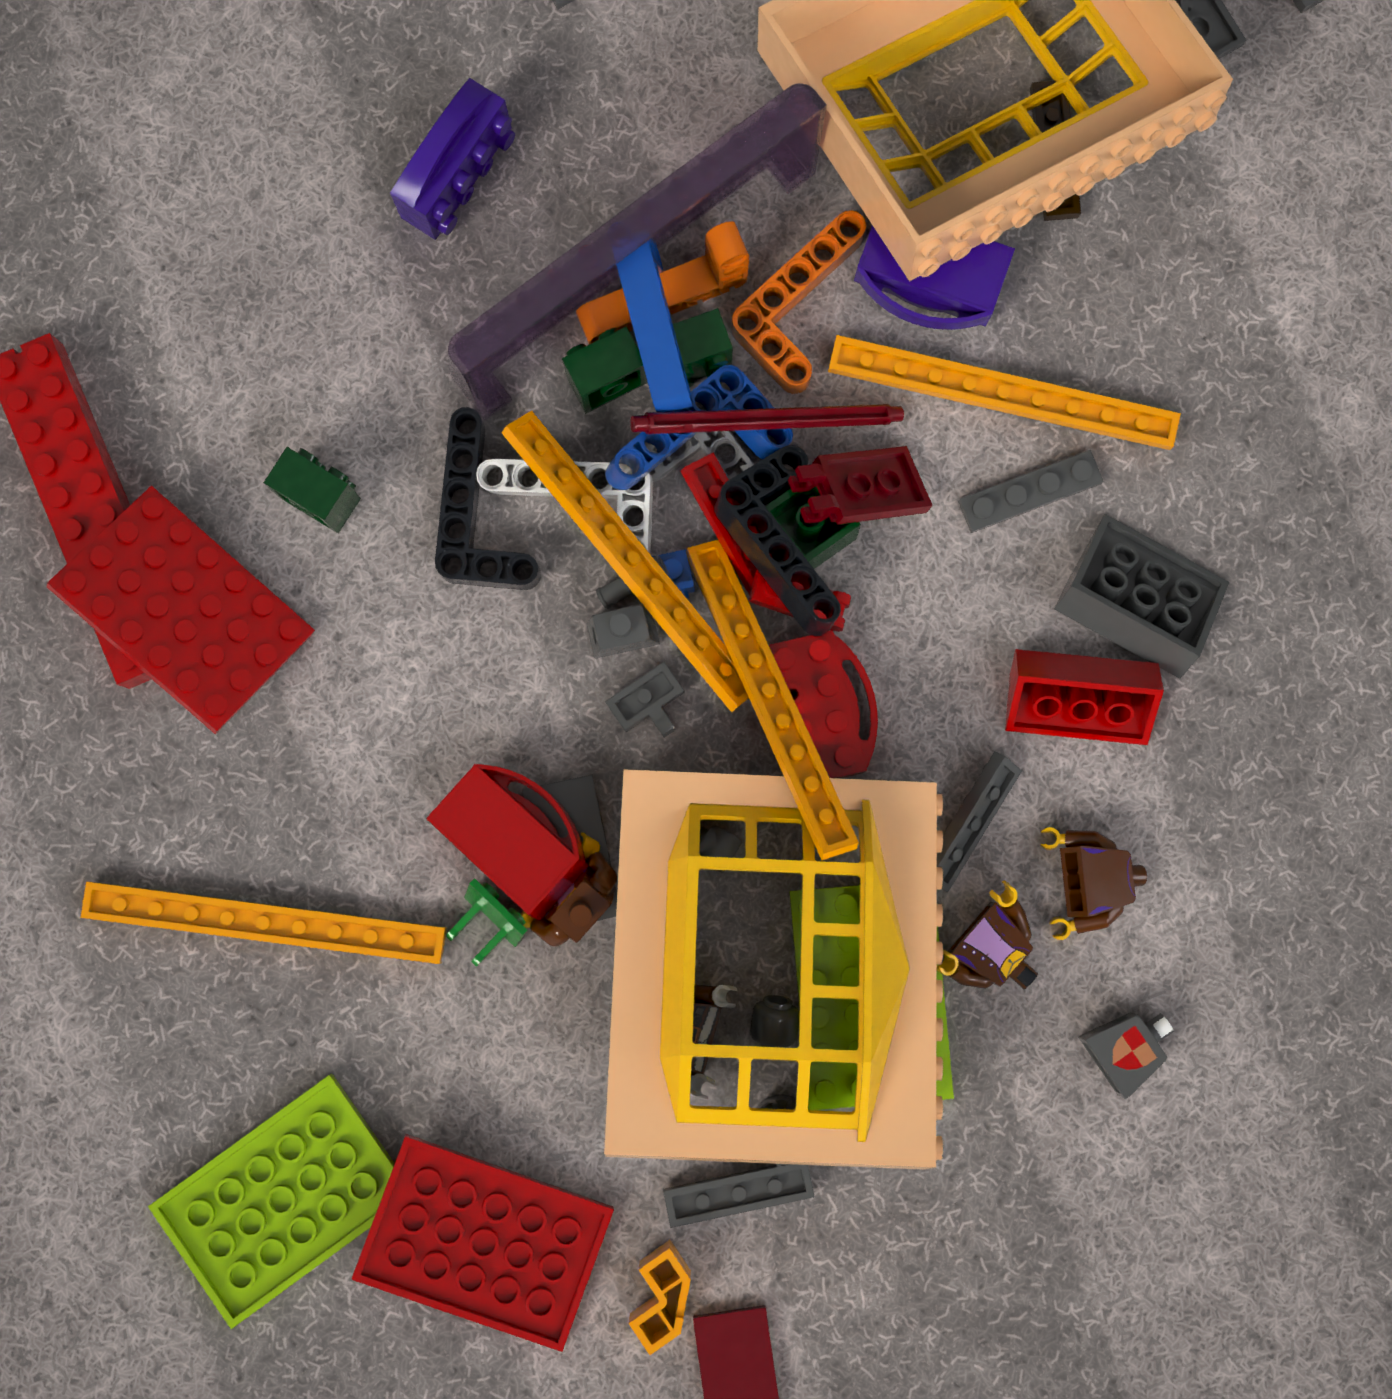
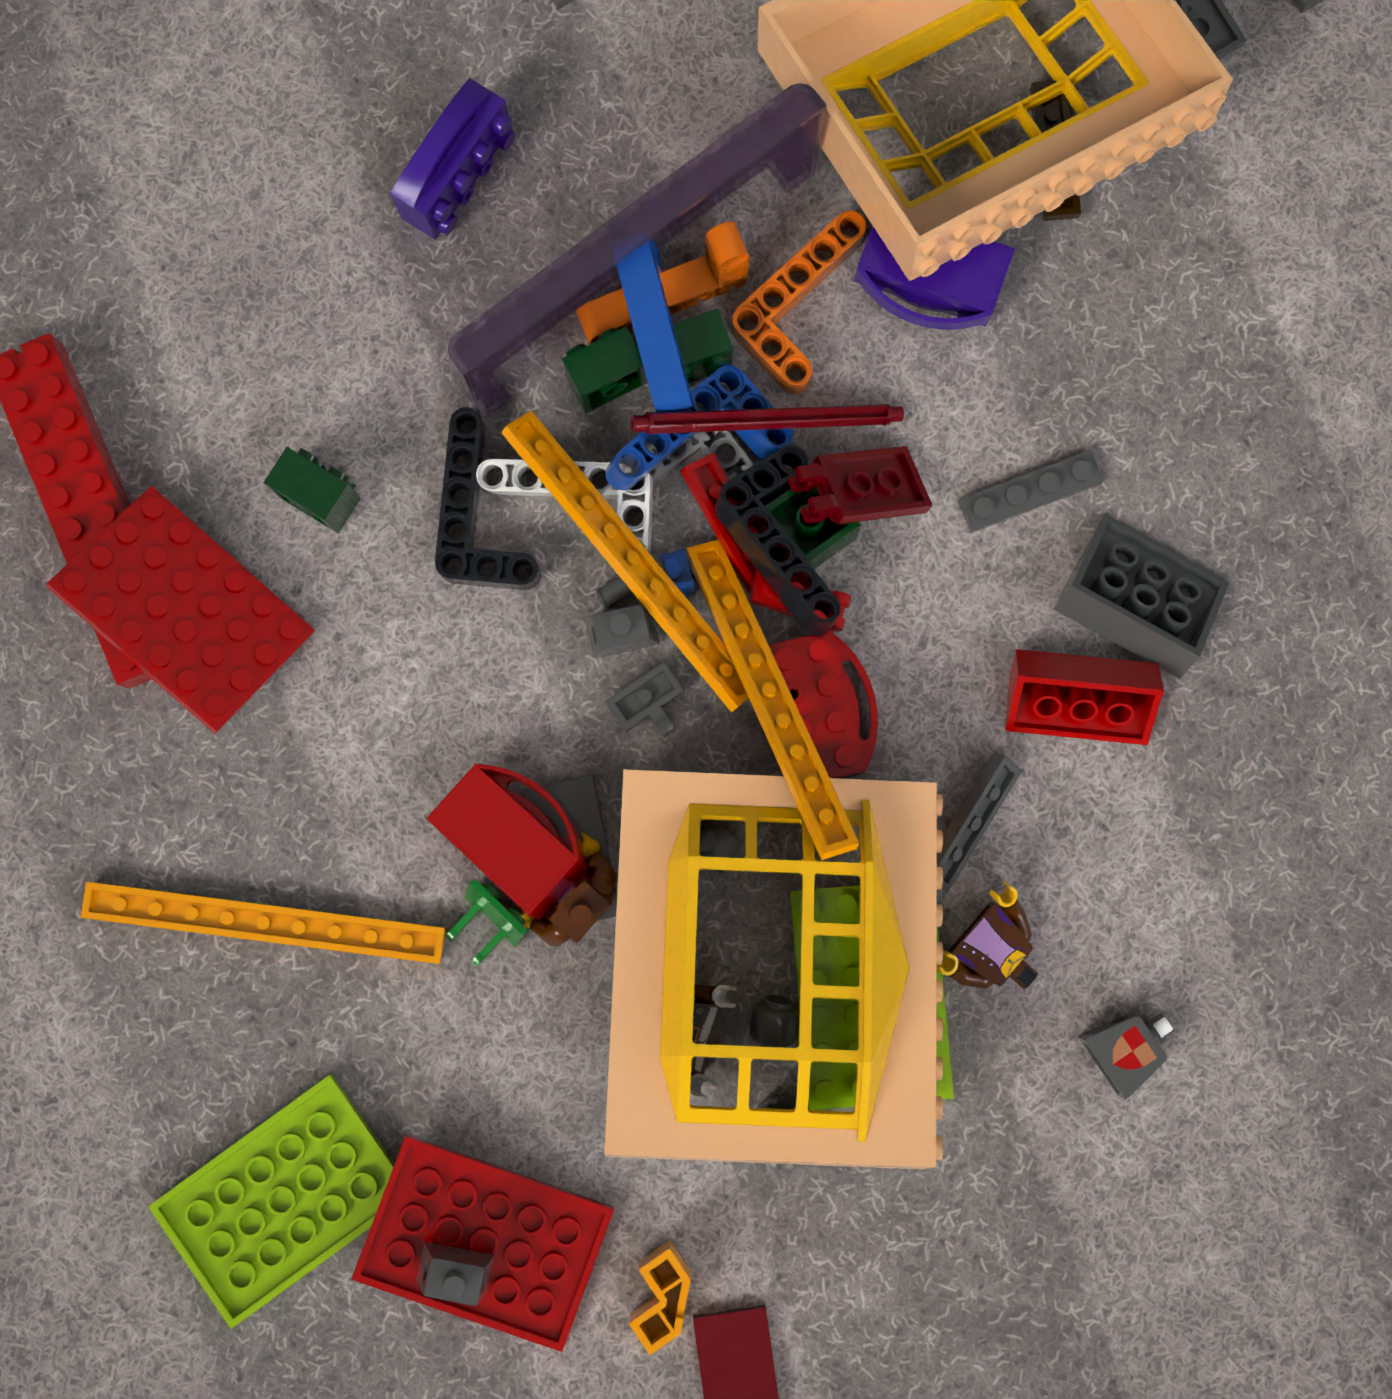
(454, 1273): none -> dark grey torso
(737, 1193): dark grey plate -> none
(1004, 392): light orange plate -> none
(1095, 880): reddish brown torso -> none

